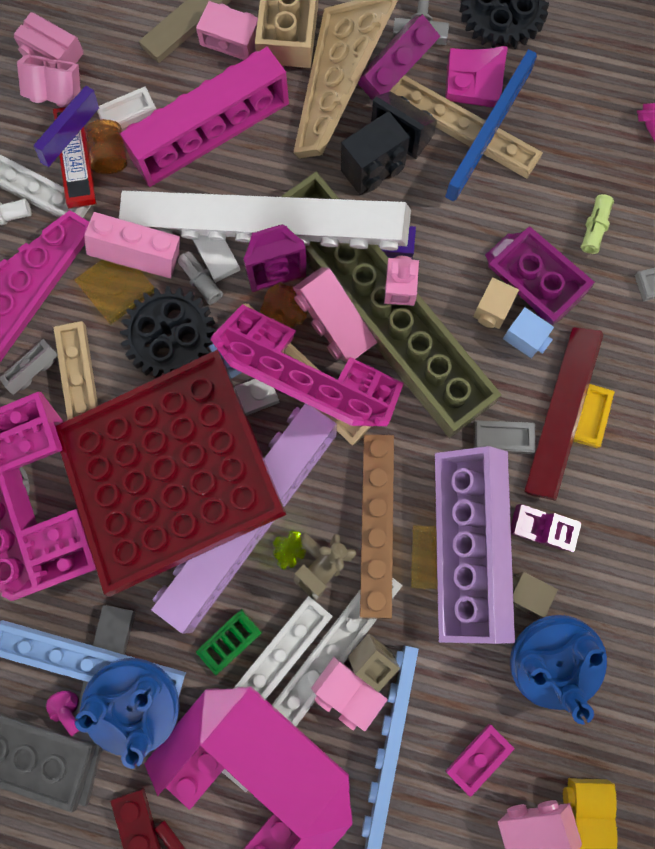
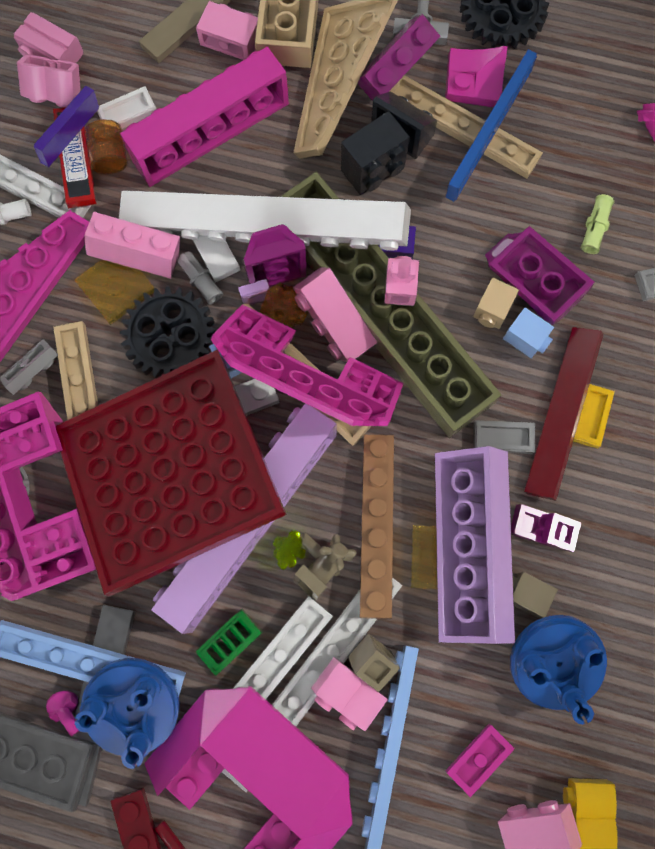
(254, 292): none -> lavender tile

